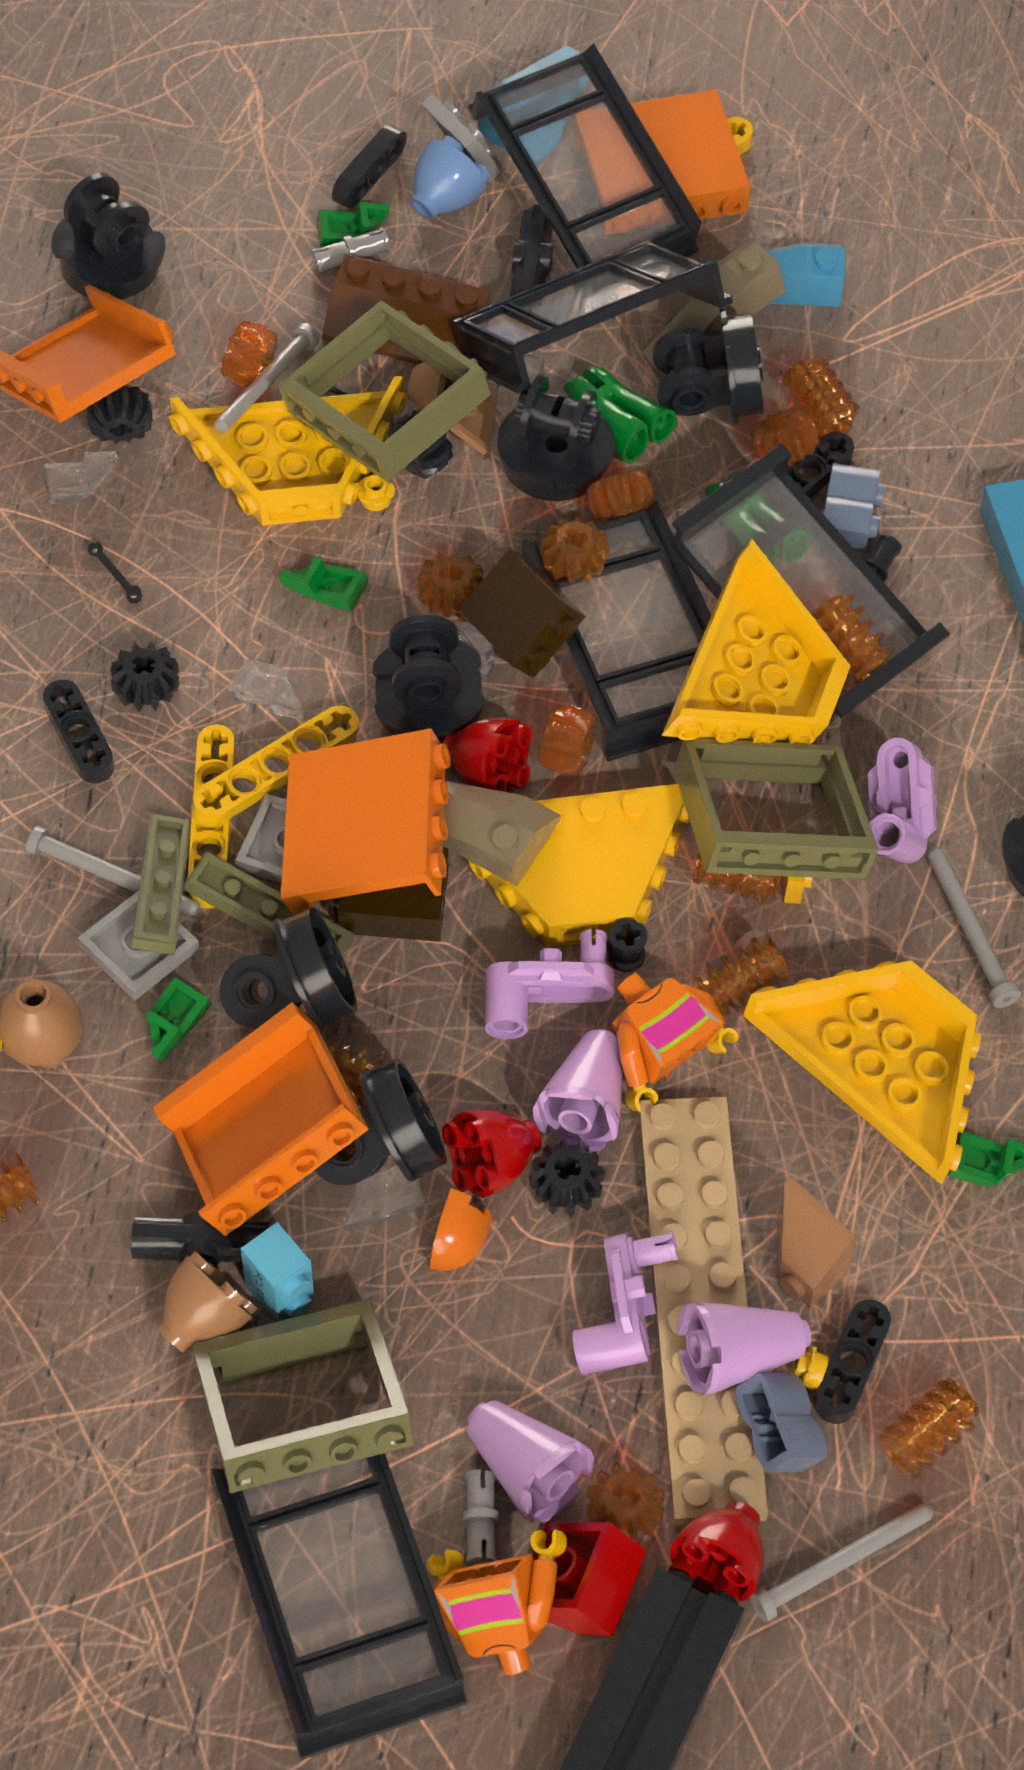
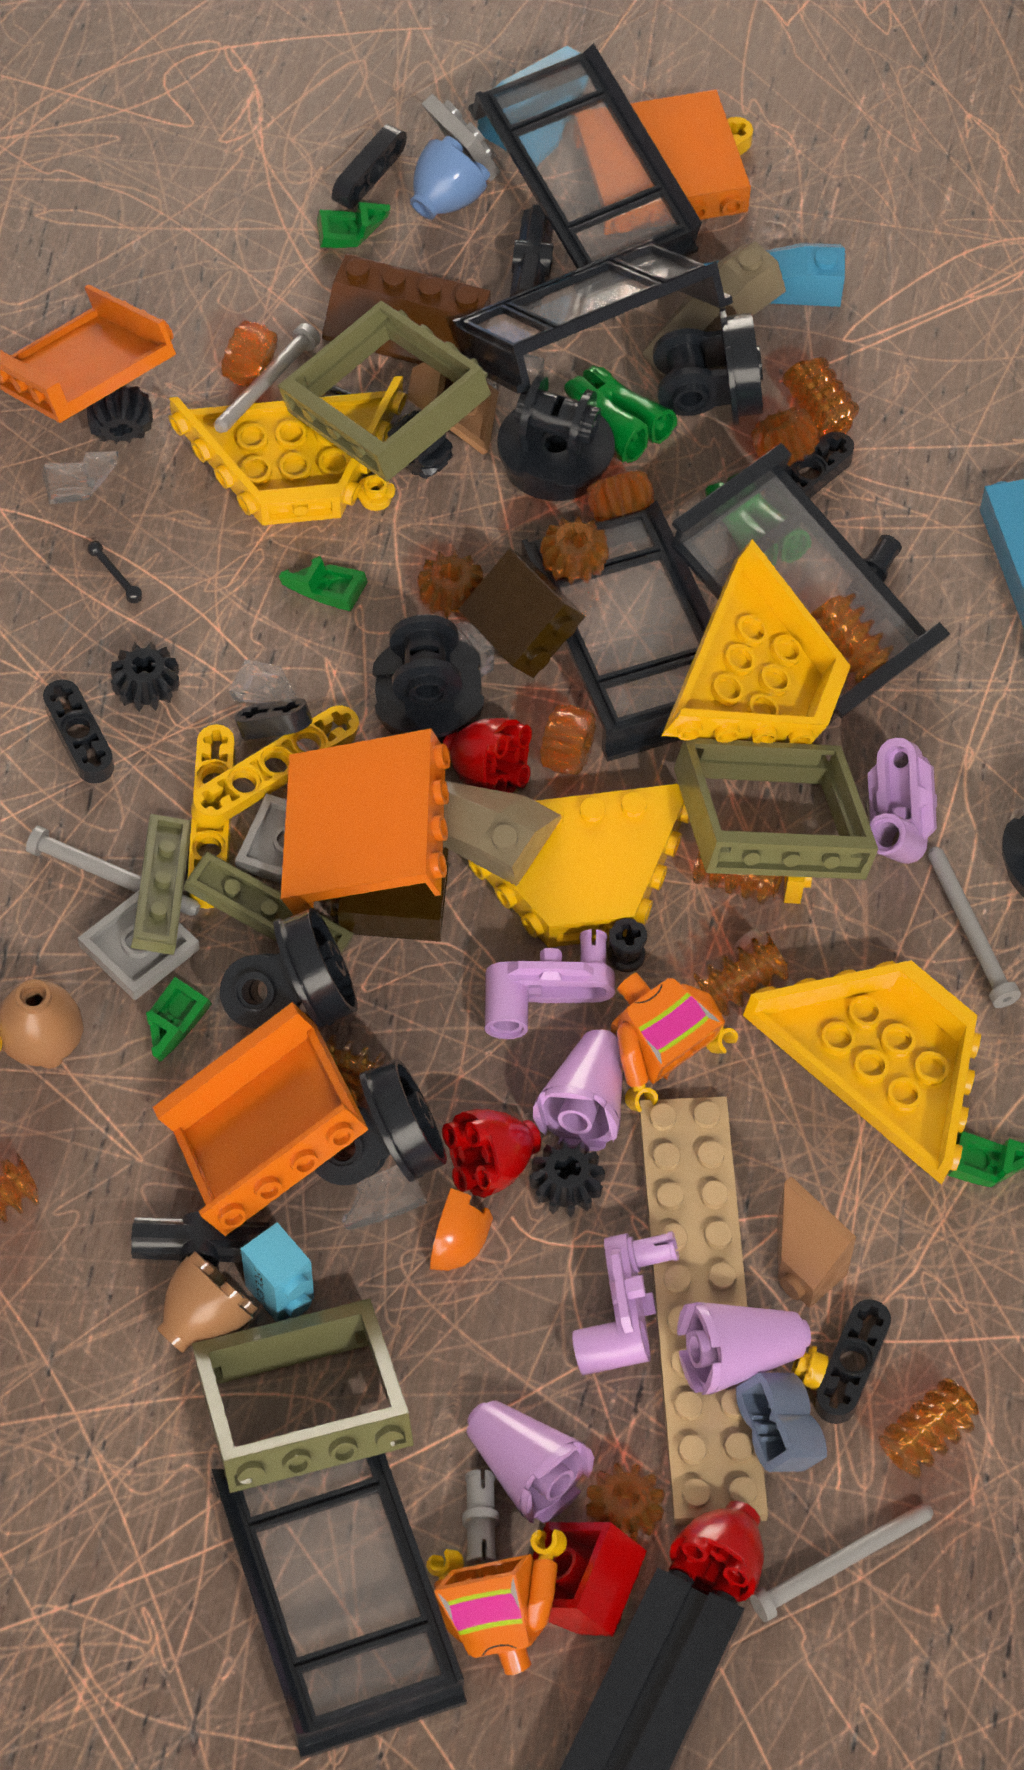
(106, 240): black piece -> none
(273, 718): none -> black beam
(359, 246): light grey pin -> none
(851, 501): sand blue brick -> none

